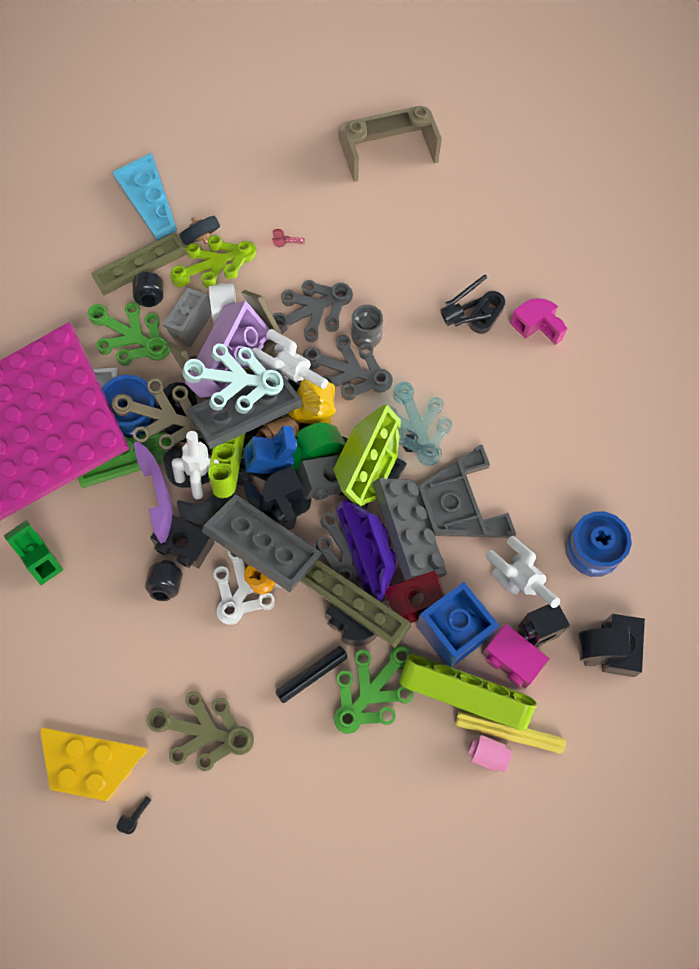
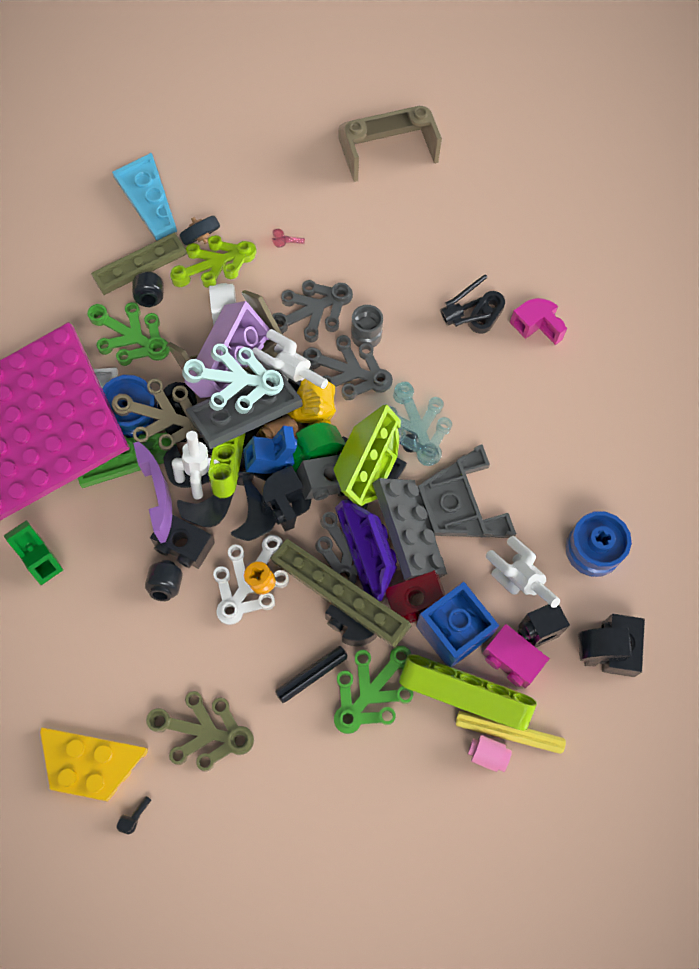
(188, 316): light grey hinge -> none
(262, 542): dark grey plate -> none

